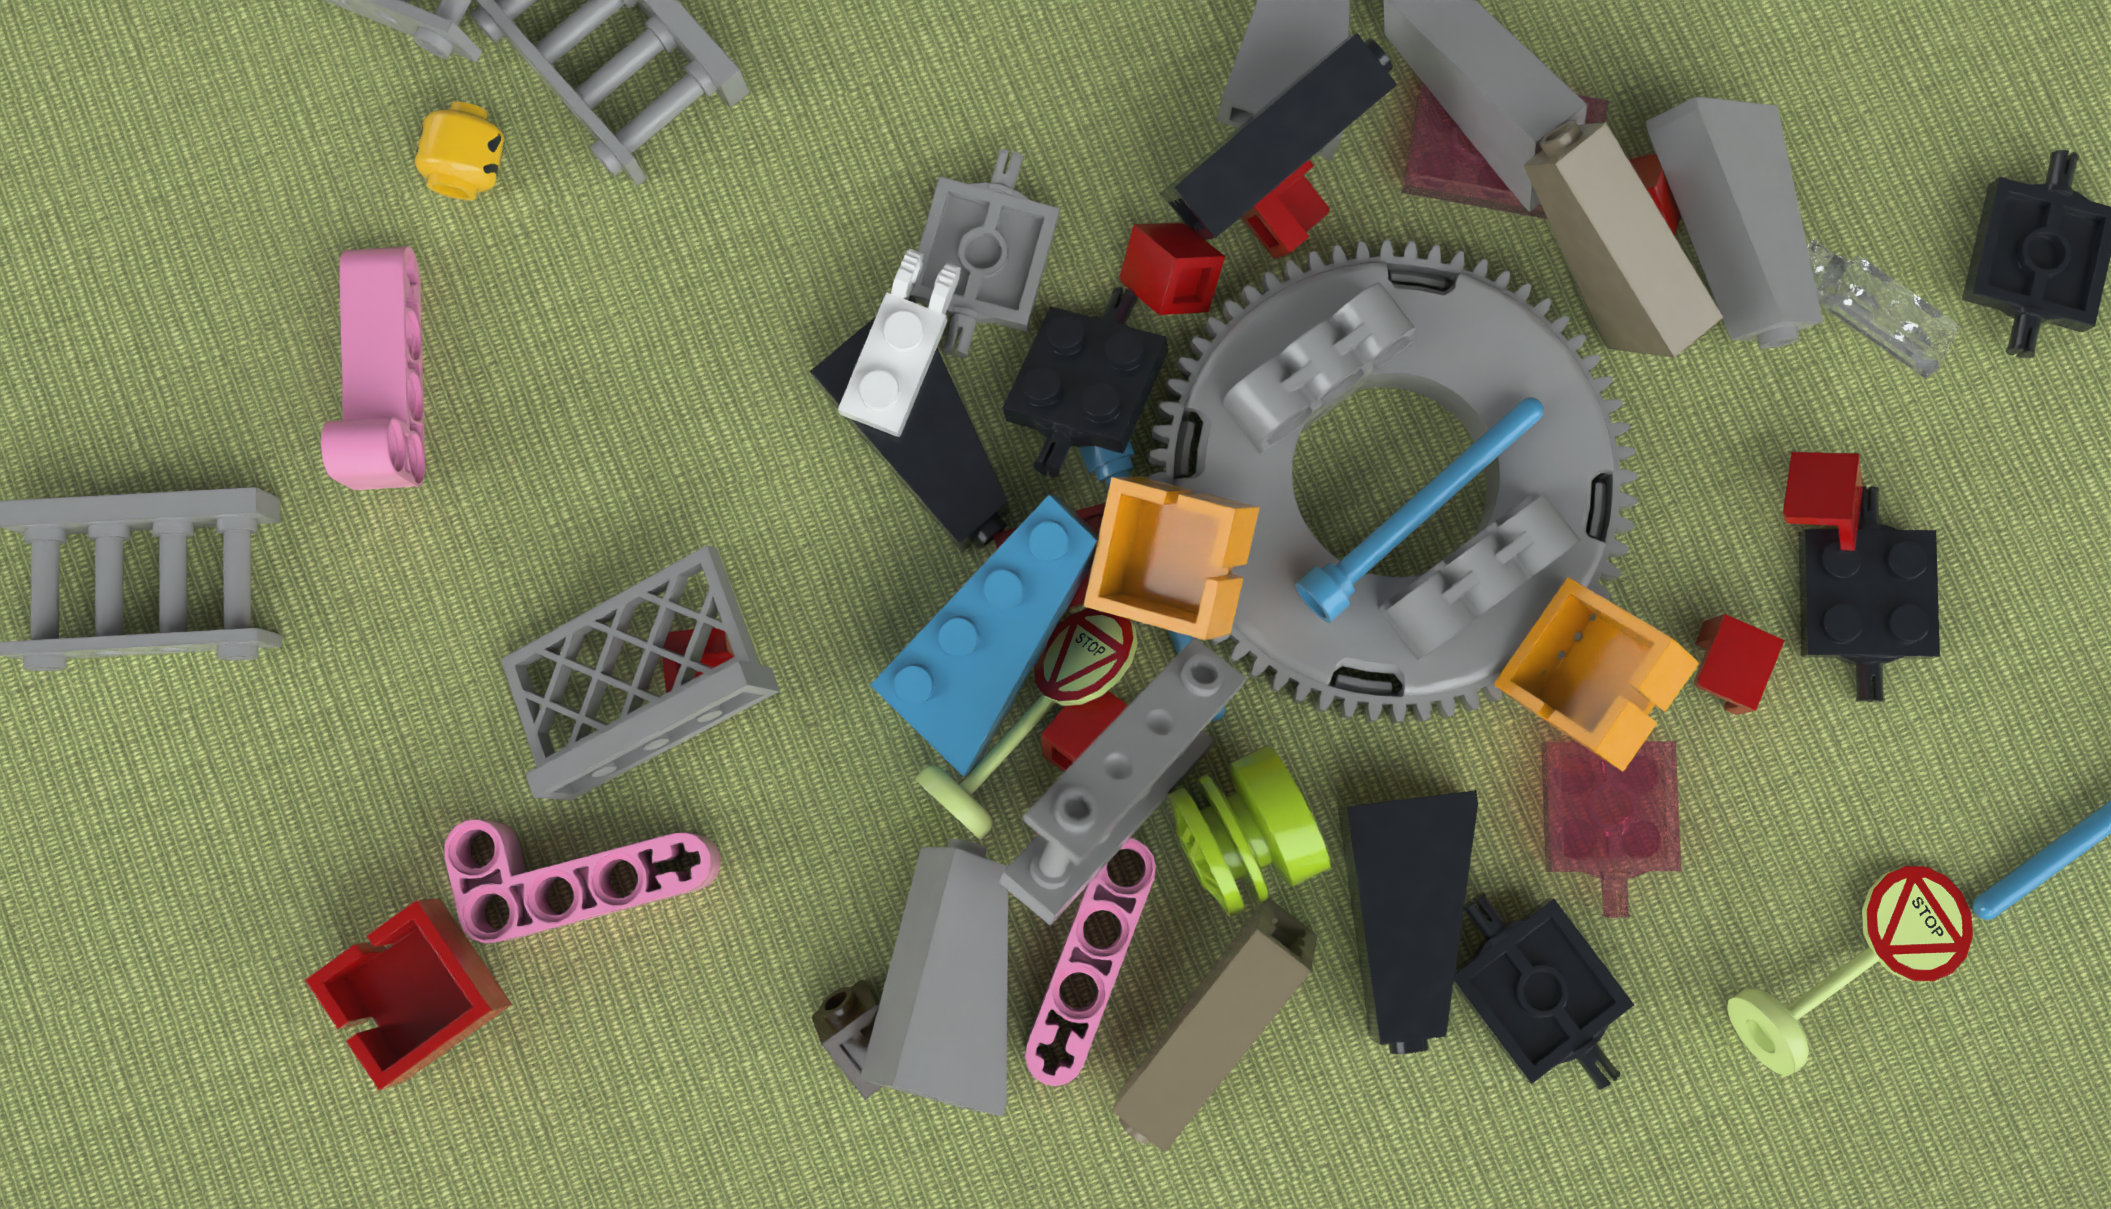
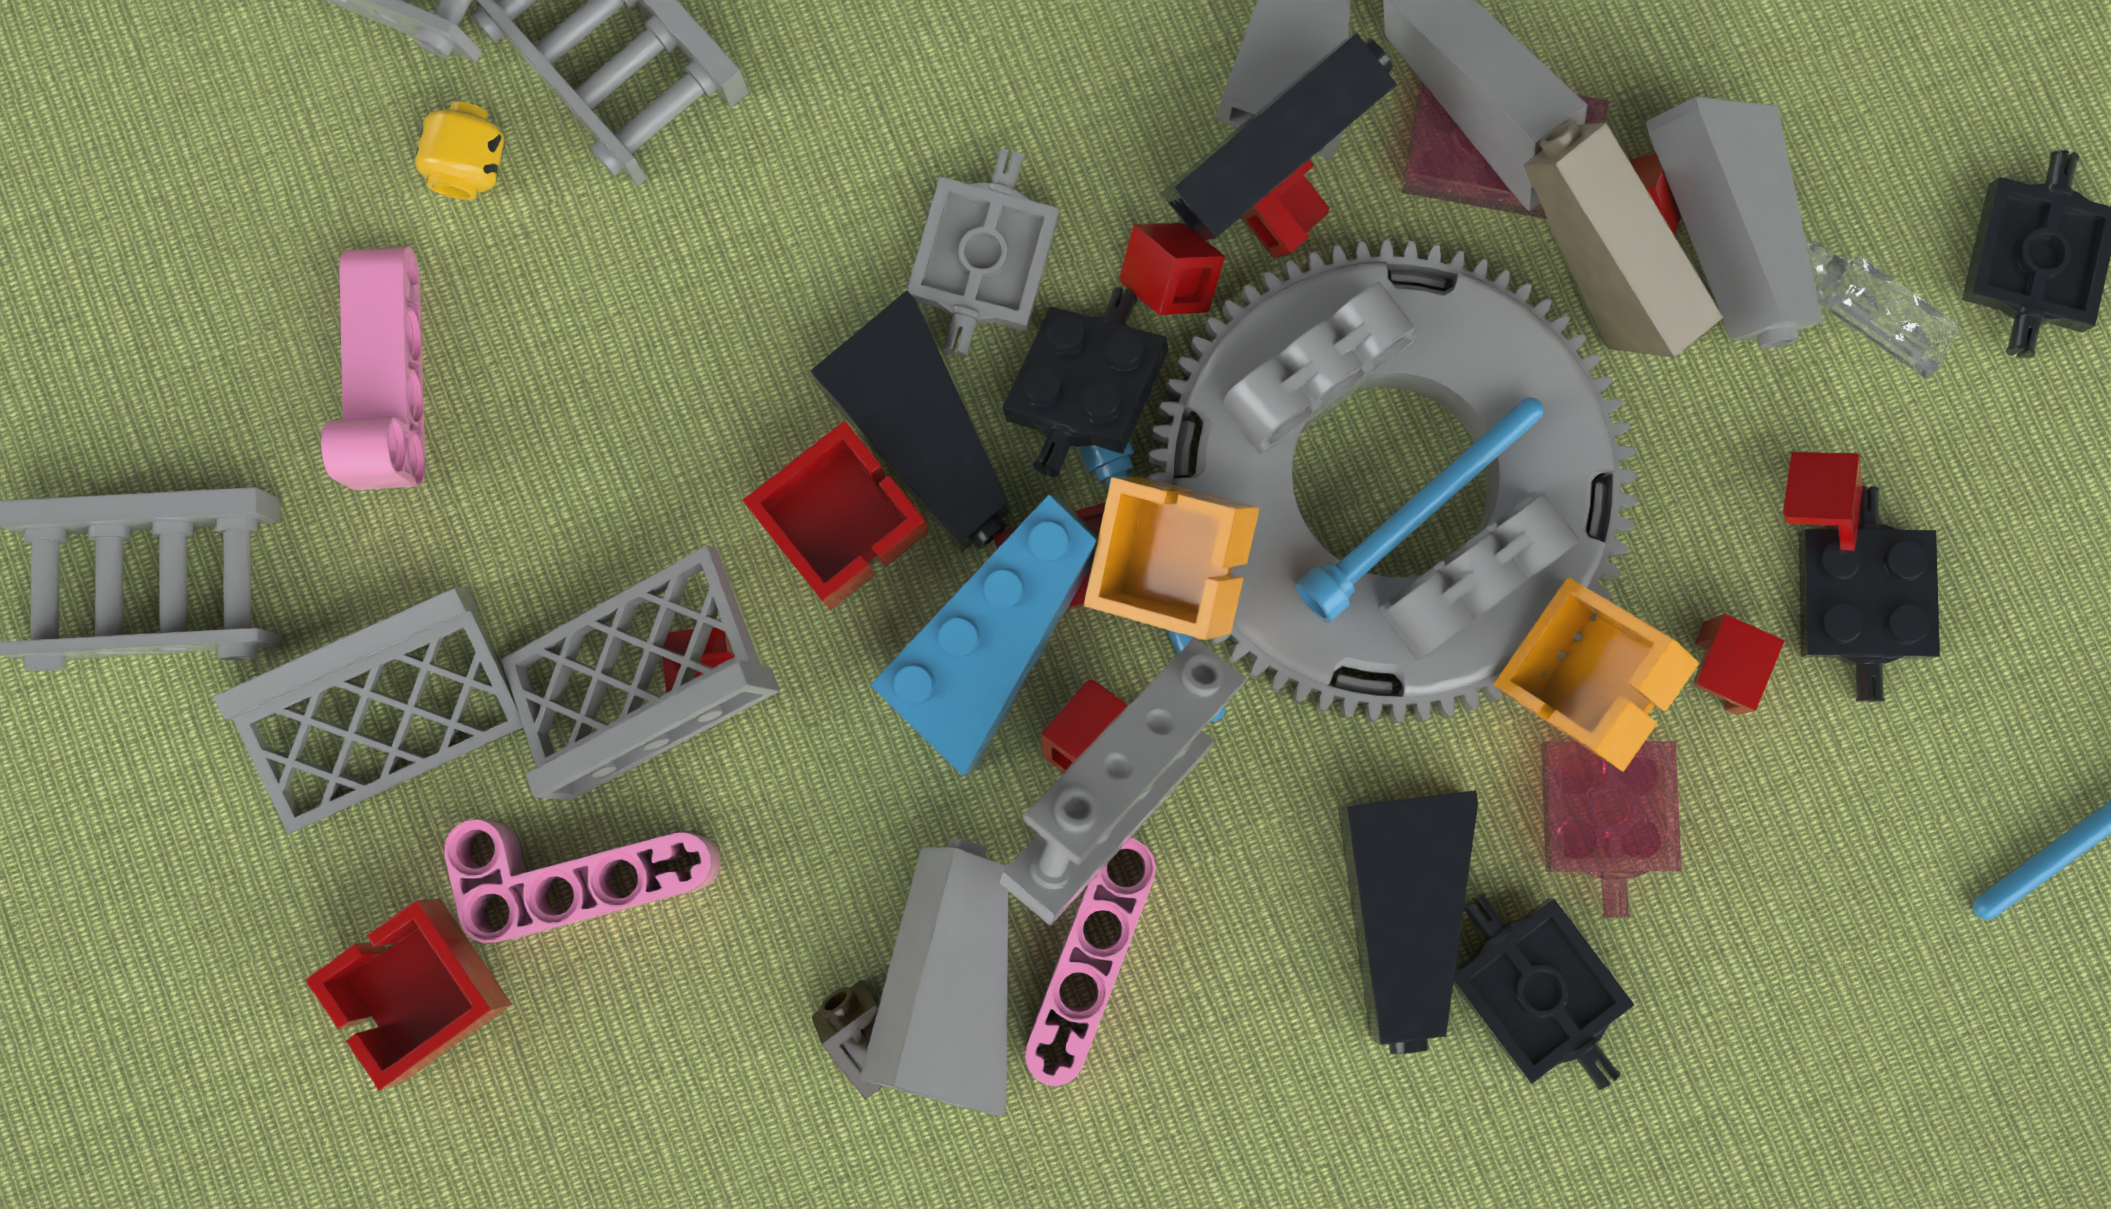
(336, 666): none -> light grey fence
(834, 517): none -> red piece
(898, 349): white hinge -> none
(1079, 664): yellowish green piece -> none
(1216, 1025): dark tan slope -> none
(1249, 830): lime wheel -> none
(1912, 926): yellowish green piece -> none

